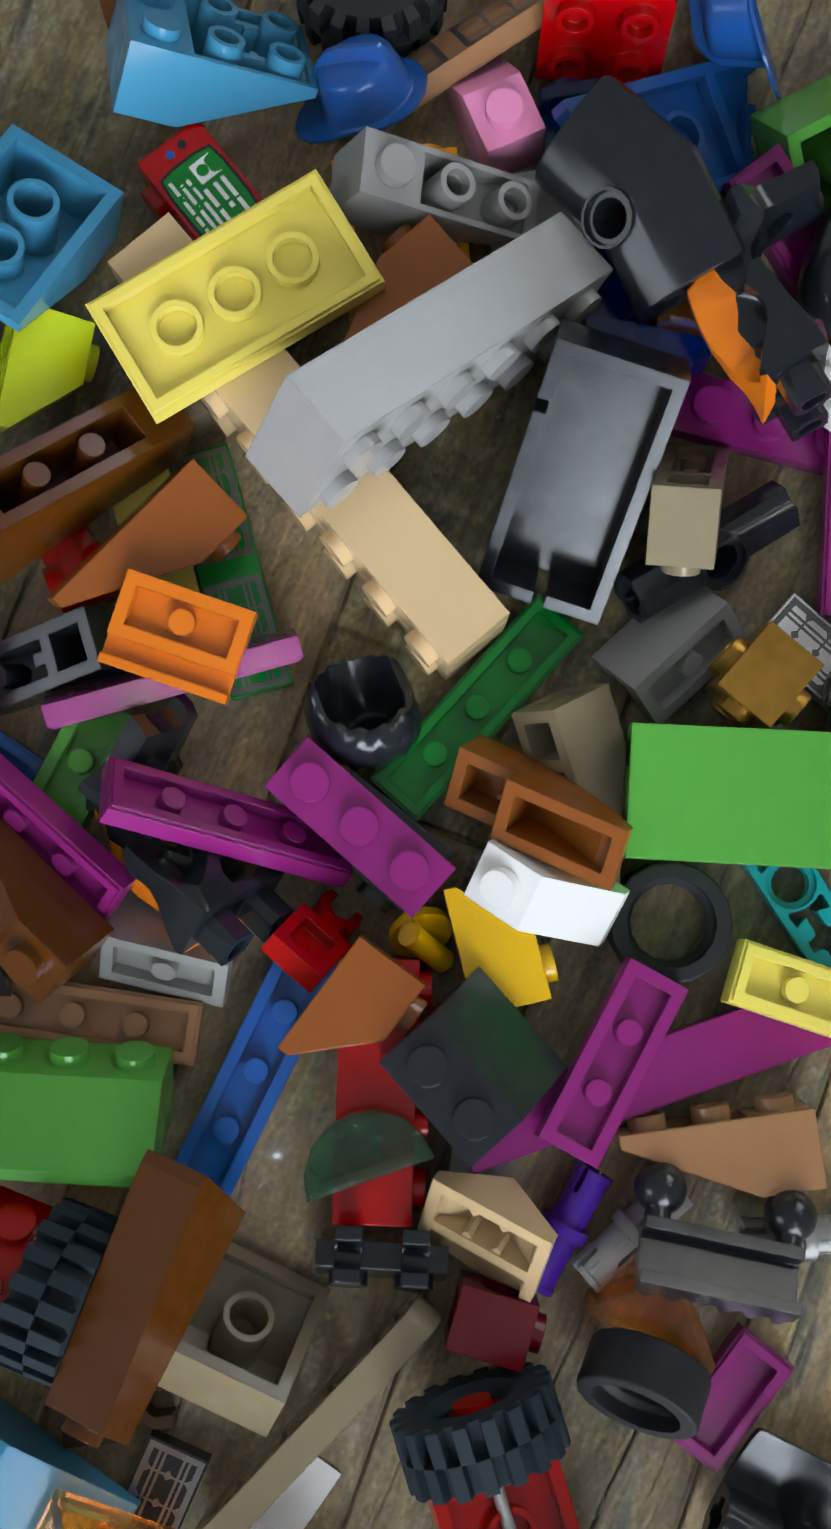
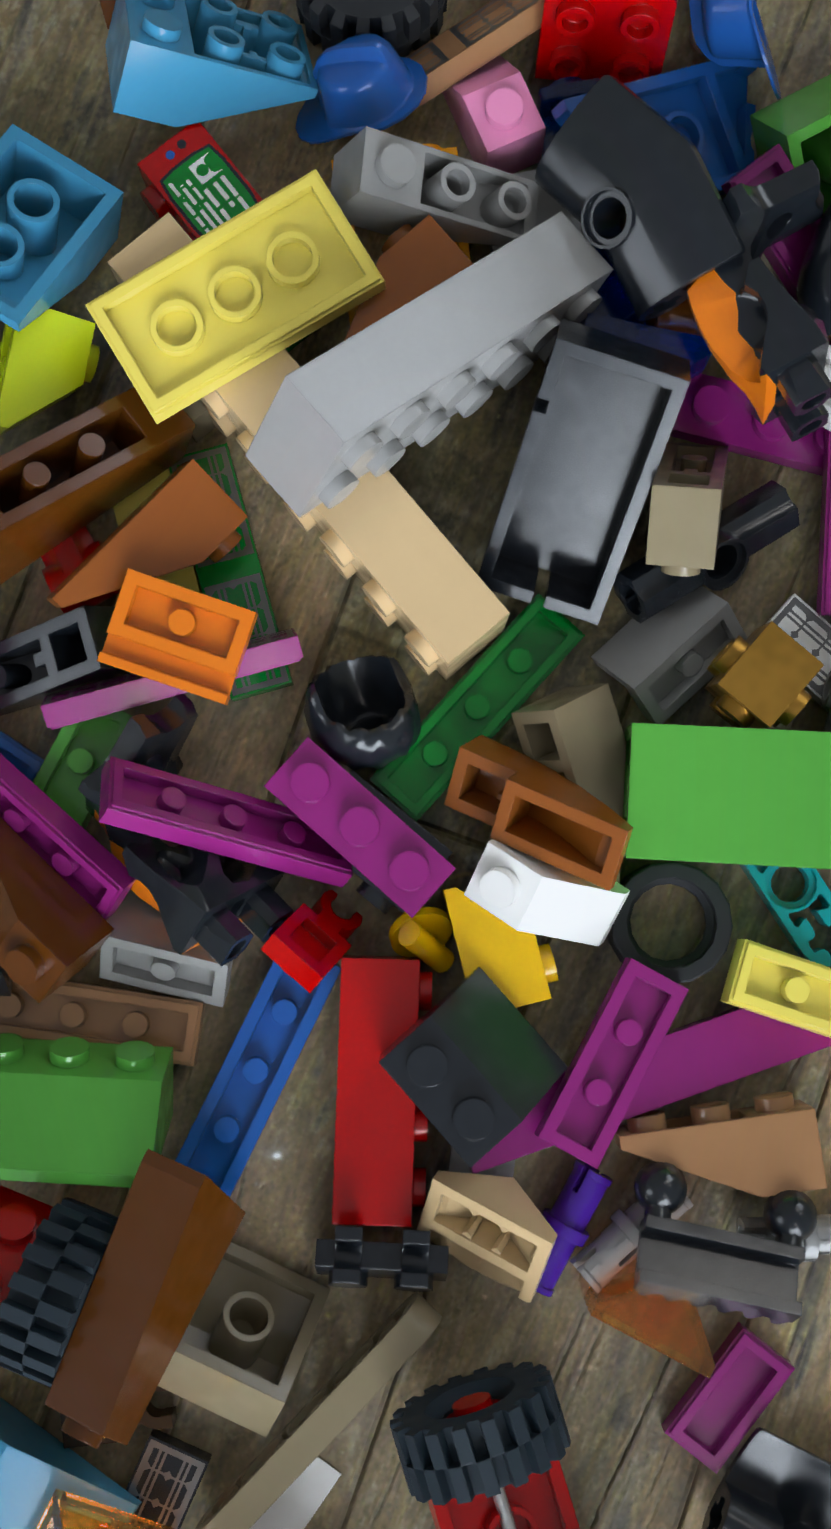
(358, 1003): dark orange slope -> none
(362, 1149): clear green plate -> none
(493, 1323): dark red brick -> none
(644, 1383): black tyre -> none

